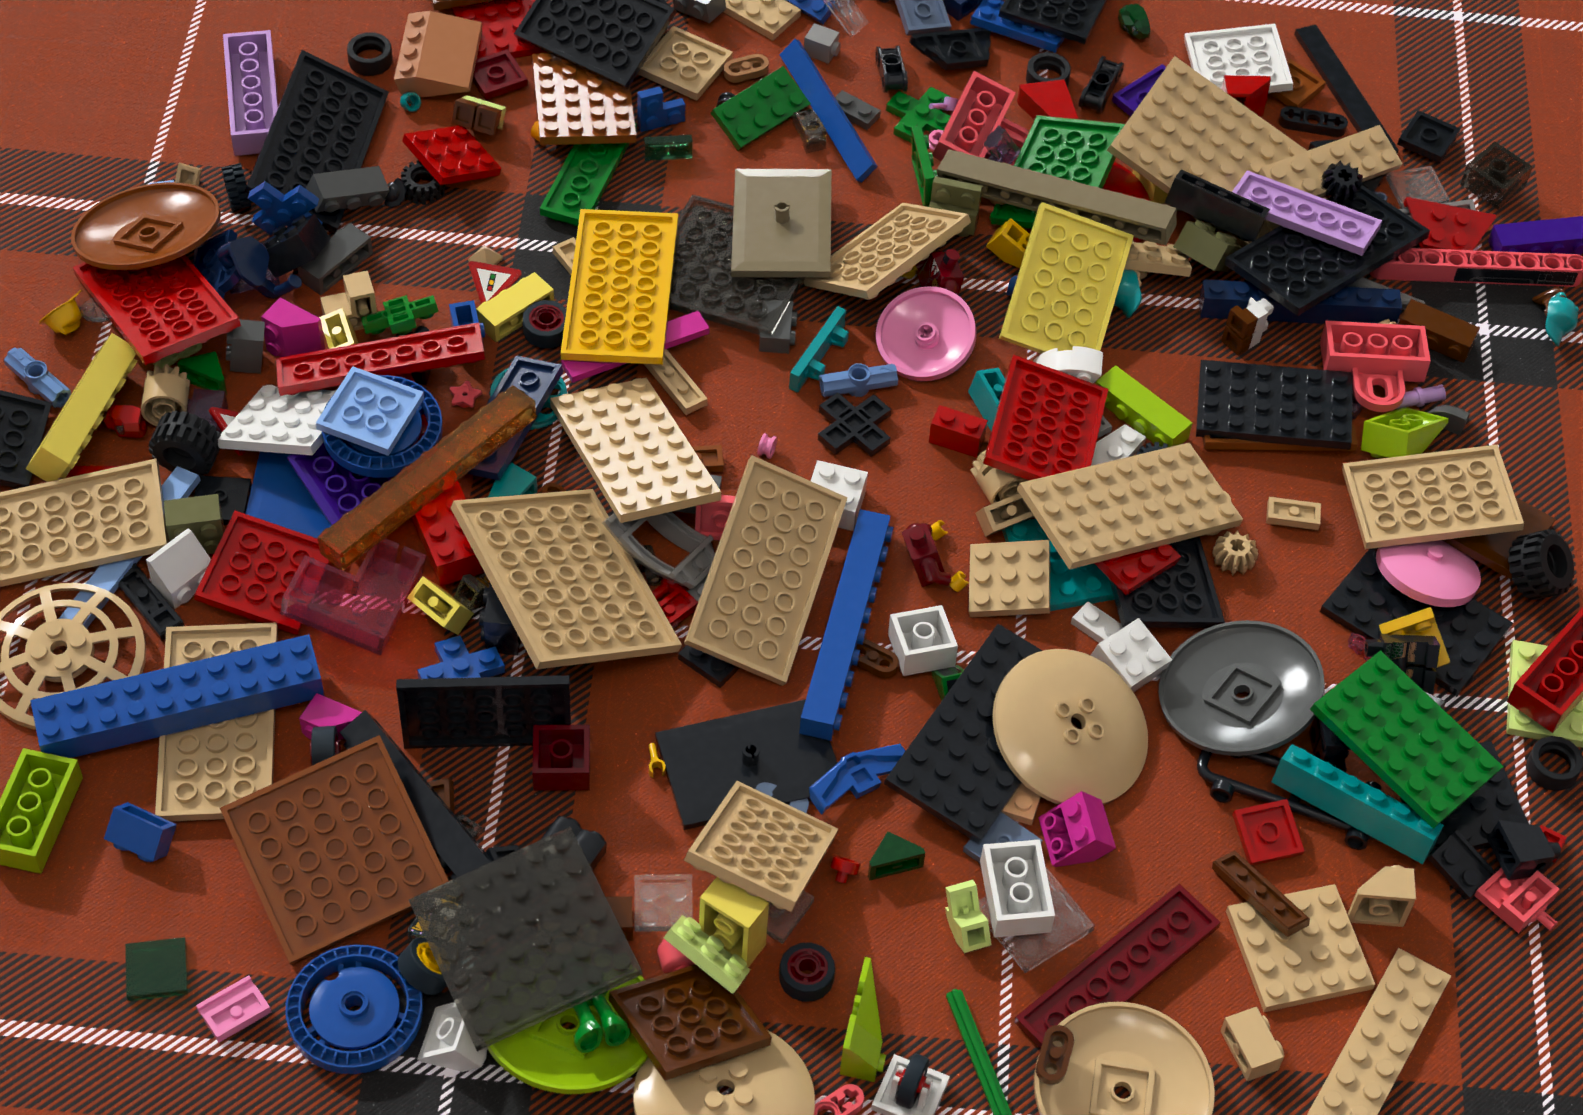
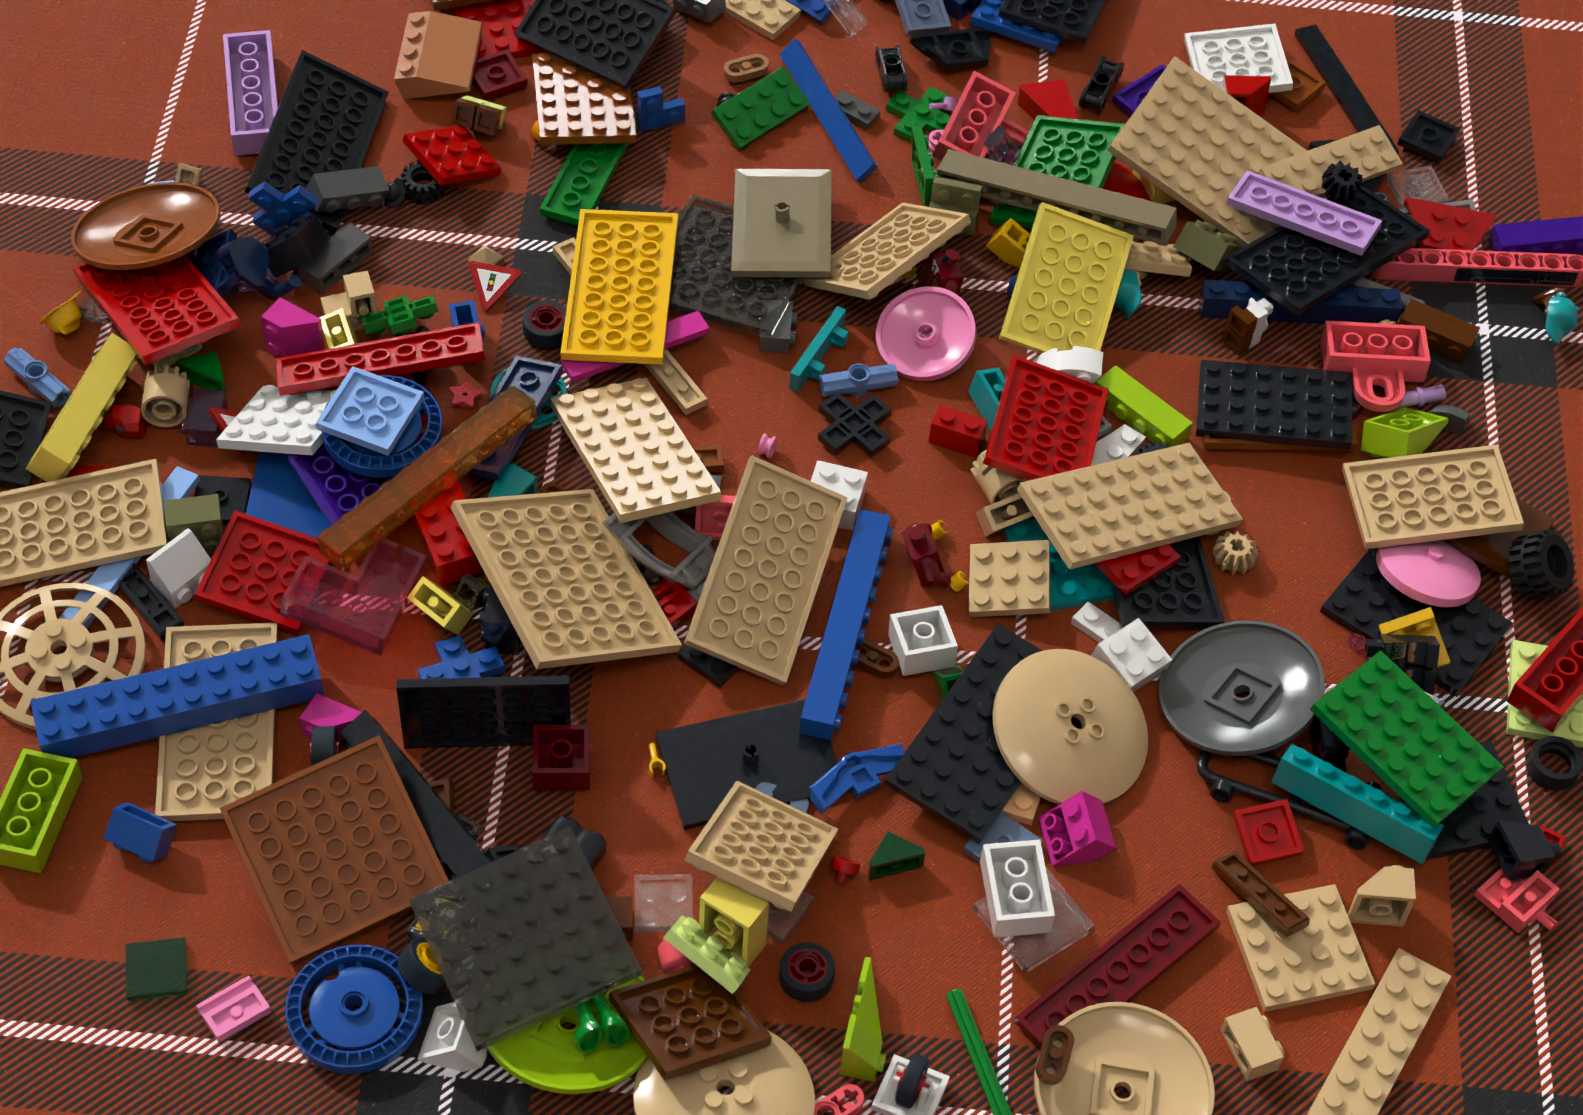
(185, 442): black tyre -> none
(235, 186): black bush -> none
(246, 347): dark grey brick -> none
(369, 41): black tyre -> none
(413, 99): teal hinge -> none
(505, 311): light yellow brick -> none
(668, 147): clear green plate -> none
(685, 63): tan plate -> none
(810, 130): clear smoke leg -> none
(822, 43): light grey brick -> none
(965, 918): yellowish green brick -> none
(1047, 61): black tyre -> none
(1134, 21): dark green rock -> none
(1217, 206): black brick -> none
(1293, 513): tan plate -> none
(1330, 119): black beam -> none
(1461, 864): black plate -> none
(1496, 175): clear smoke brick -> none

